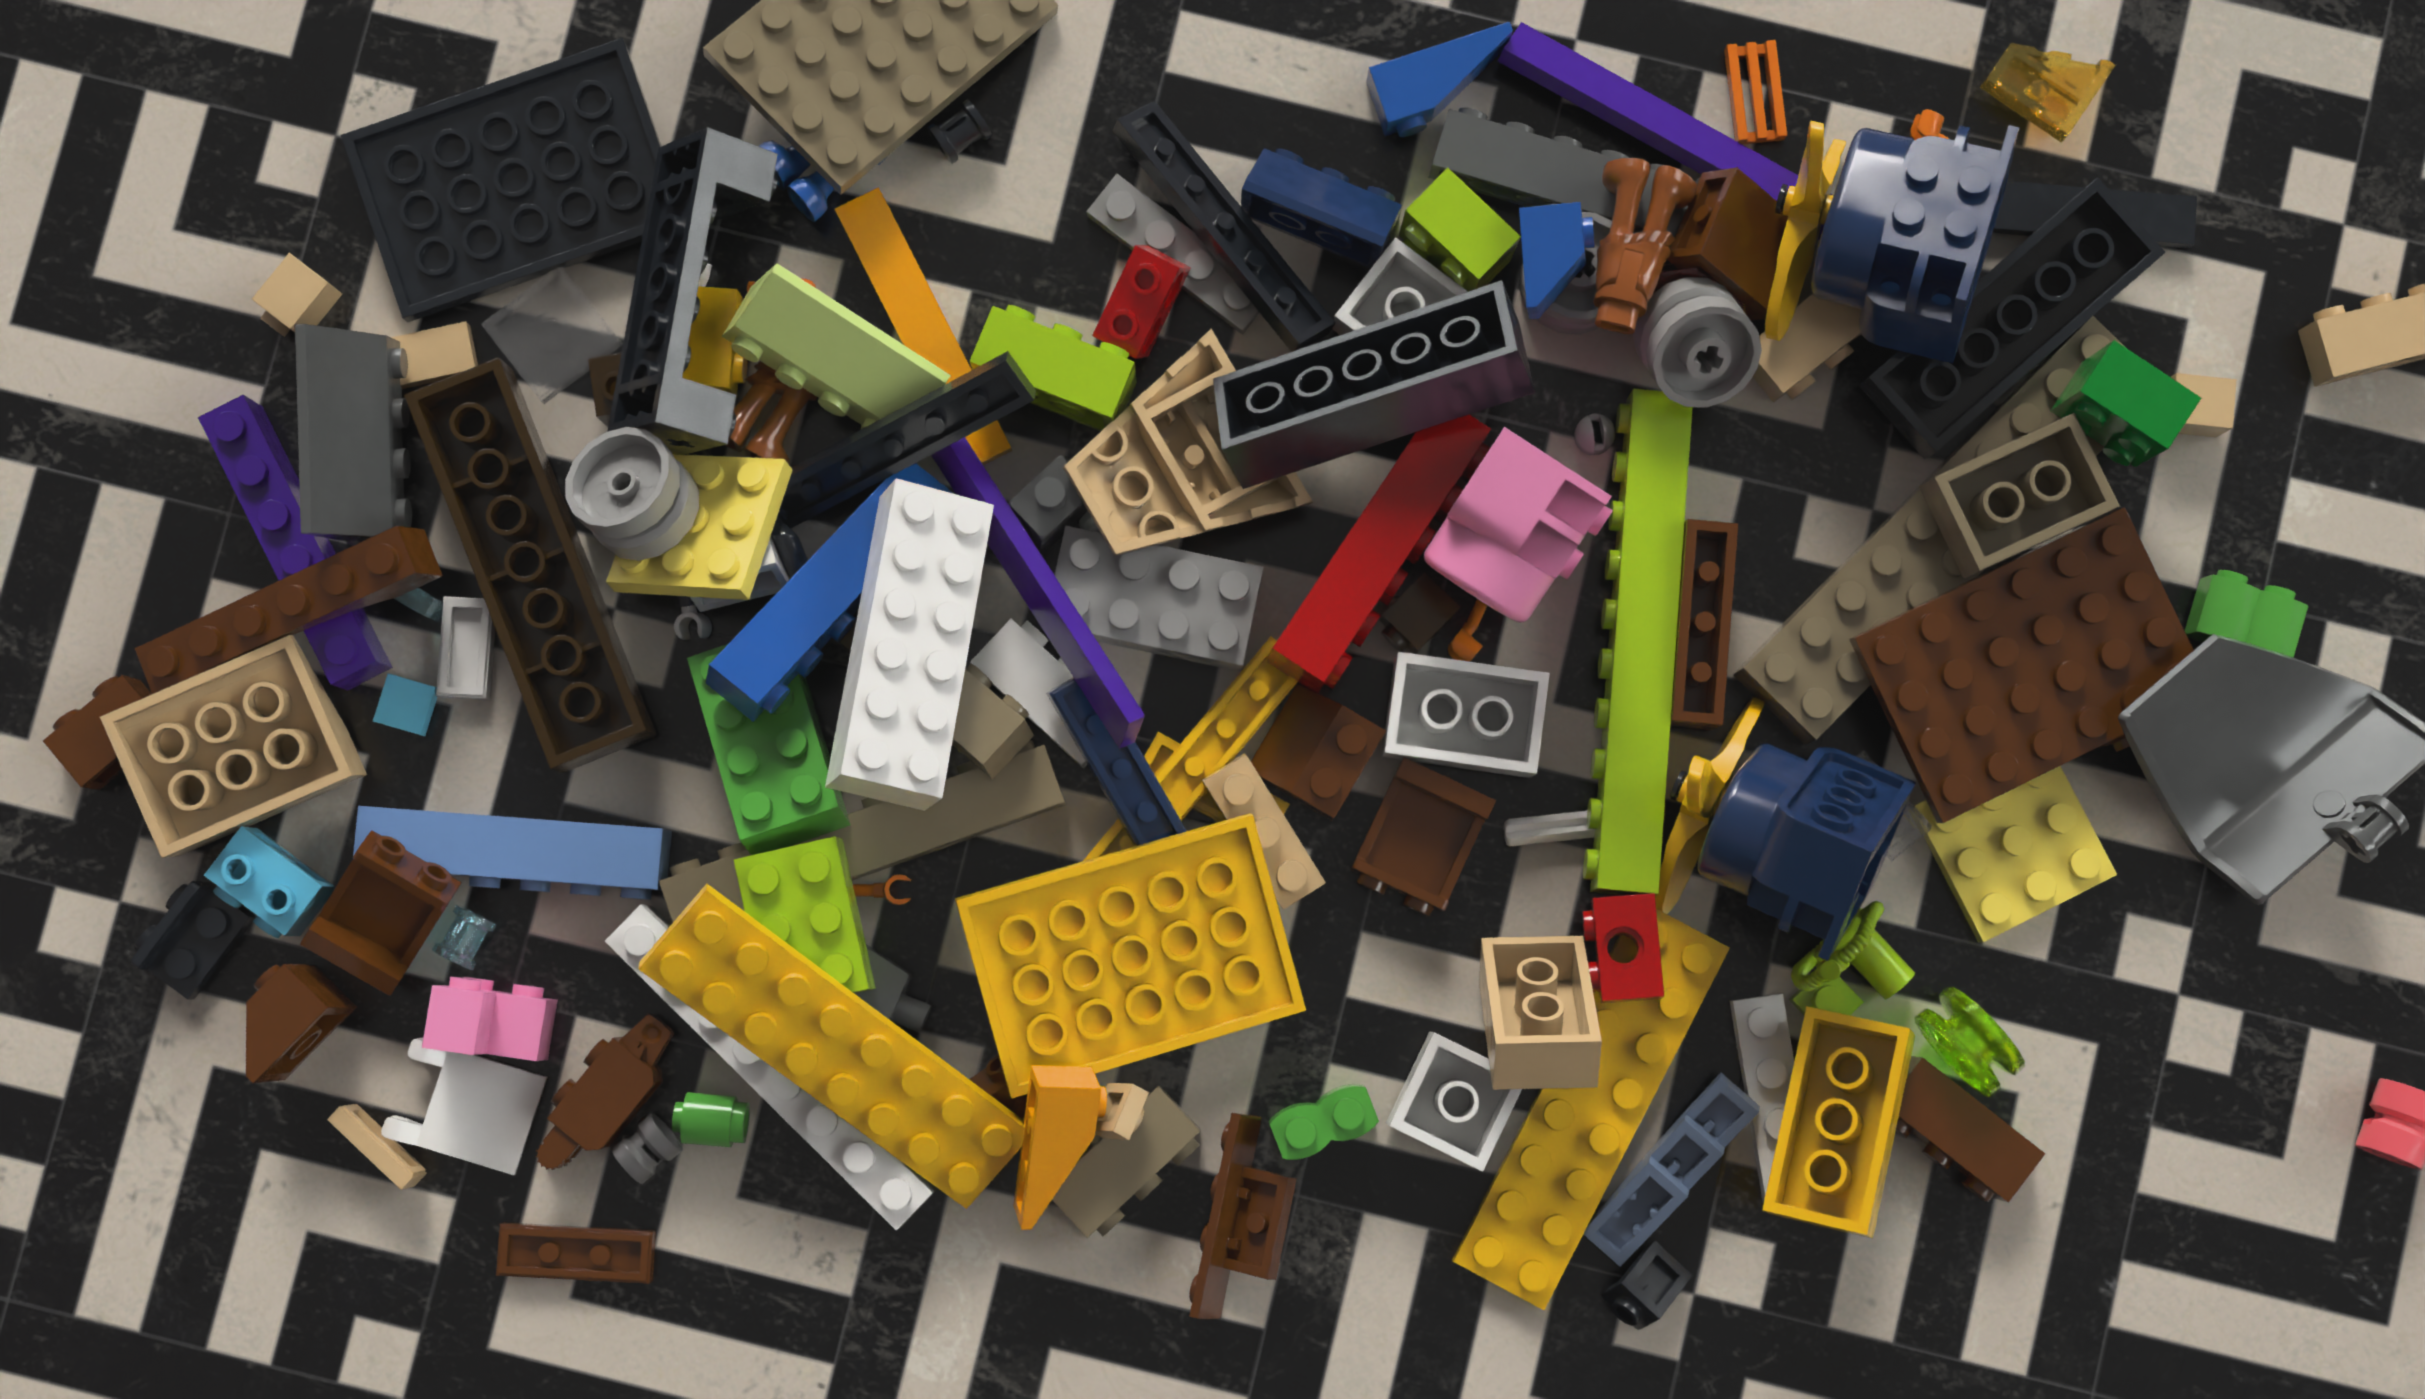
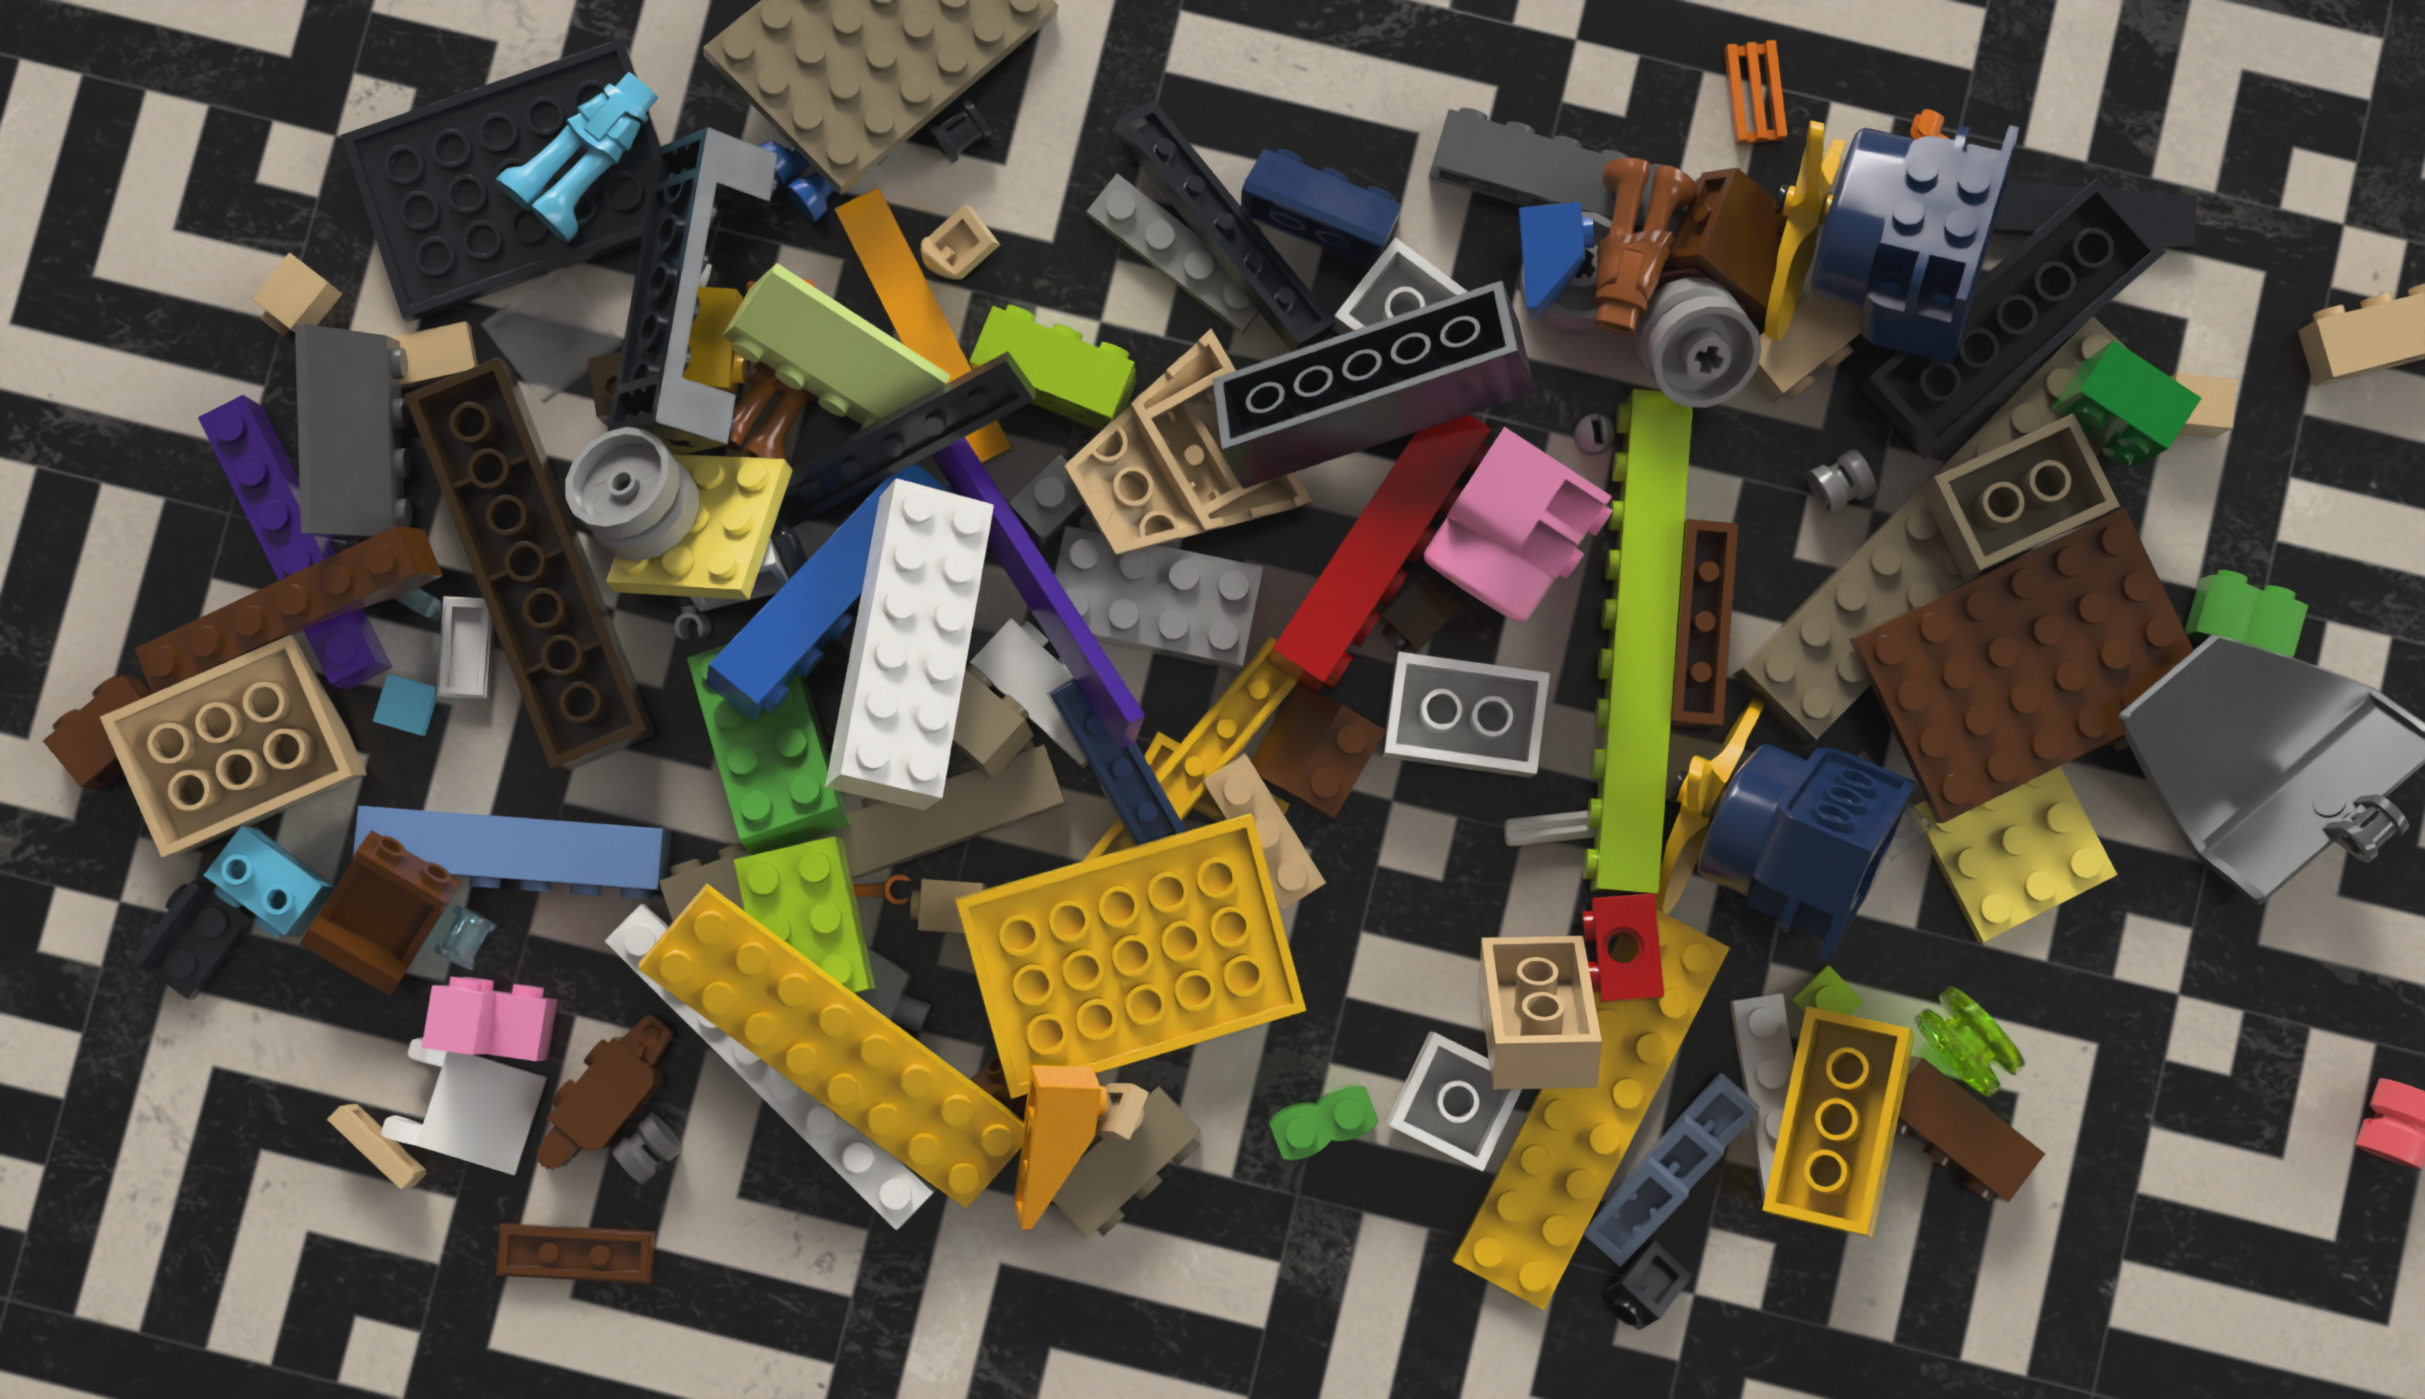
(290, 1019): reddish brown slope -> none
(605, 130): none -> medium azure piece
(711, 1120): bright green brick -> none
(937, 907): none -> tan brick
(958, 245): none -> tan plate
(1141, 301): red brick -> none
(1244, 1222): reddish brown bracket -> none
(1421, 837): reddish brown panel -> none
(1424, 83): blue slope -> none
(1458, 232): lime brick -> none
(1463, 645): orange hand -> none
(1636, 110): dark purple tile -> none
(1842, 482): none -> light grey wheel
(1864, 950): lime piece -> none
(2046, 86): clear yellow wing -> none

